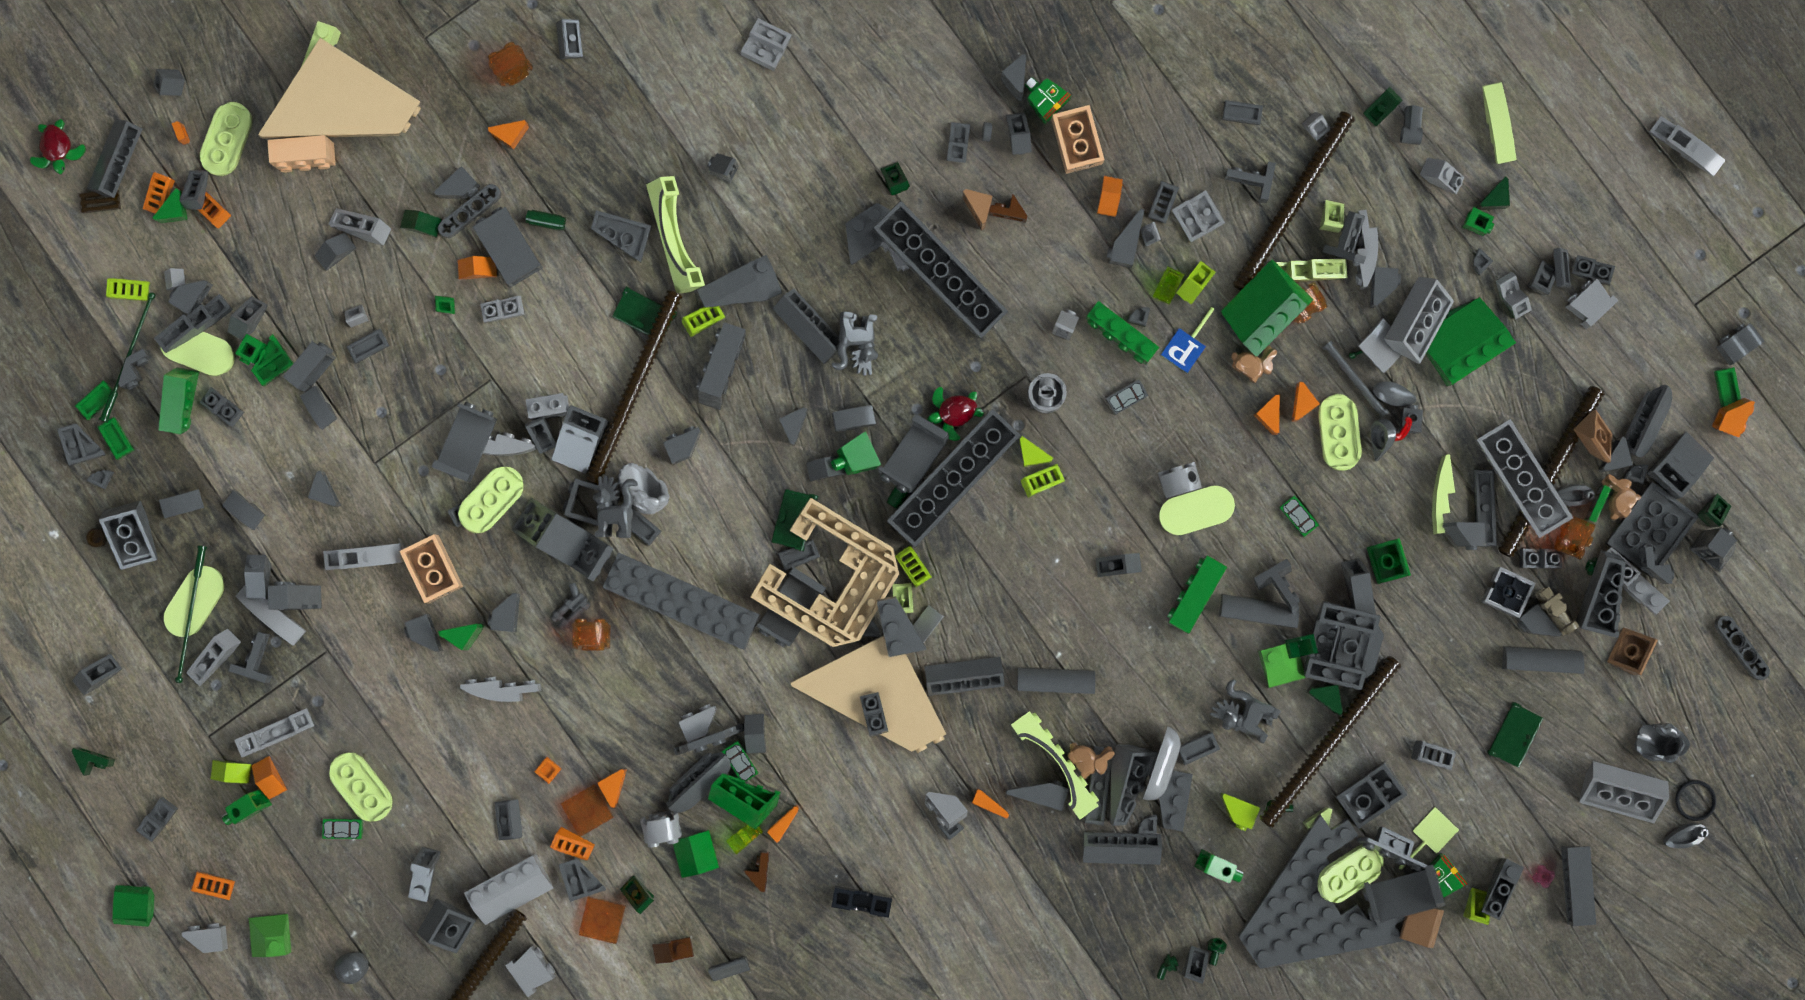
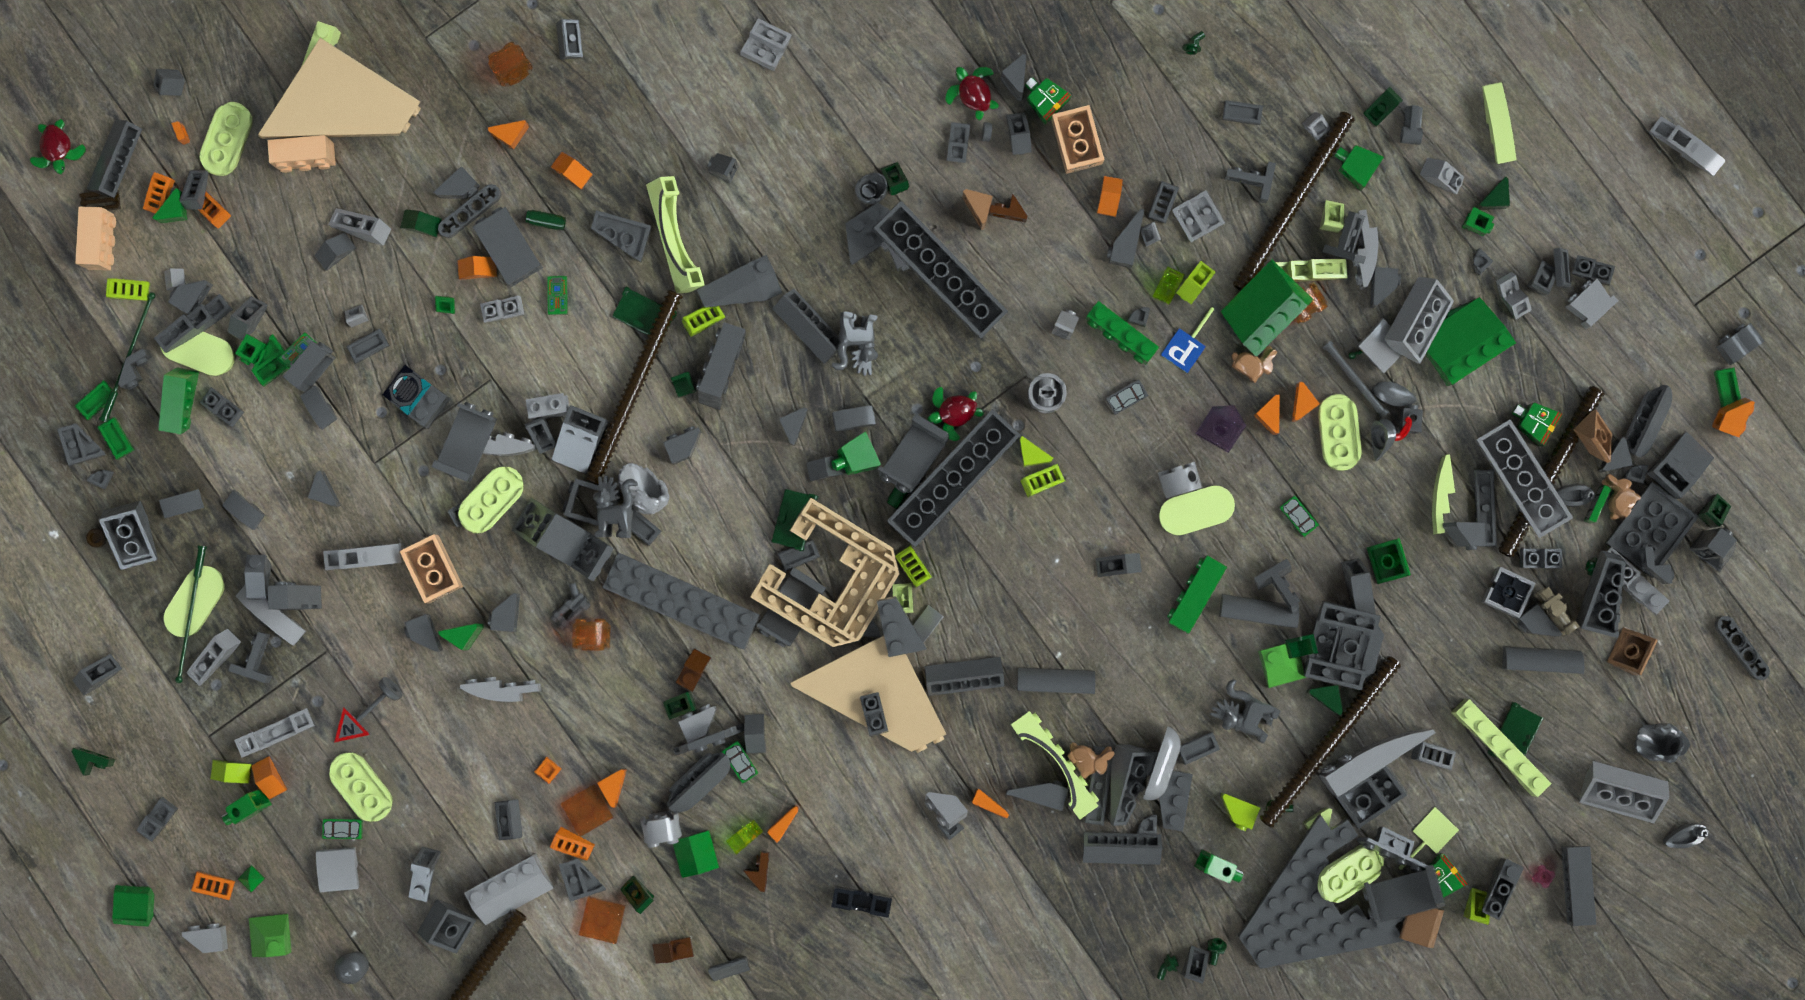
(95, 238): none -> light nougat brick
(251, 878): none -> green slope
(295, 350): none -> green tile
(337, 869): none -> light grey slope
(350, 727): none -> dark grey piece
(416, 397): none -> slope
(531, 970): light grey hips -> none
(557, 295): none -> green tile
(571, 170): none -> orange slope
(680, 705): none -> dark green slope
(683, 384): none -> dark green panel
(693, 670): none -> reddish brown slope
(743, 800): green wedge -> none
(871, 188): none -> dark grey hair
(973, 91): none -> animal
(1192, 47): none -> dark green plate
(1222, 426): none -> clear purple slope
(1358, 165): none -> green torso
(1365, 762): none -> light grey slope
(1502, 747): none -> yellowish green arch
(1536, 422): none -> green torso
(1575, 537): clear orange brick -> none
(1678, 798): black tyre -> none

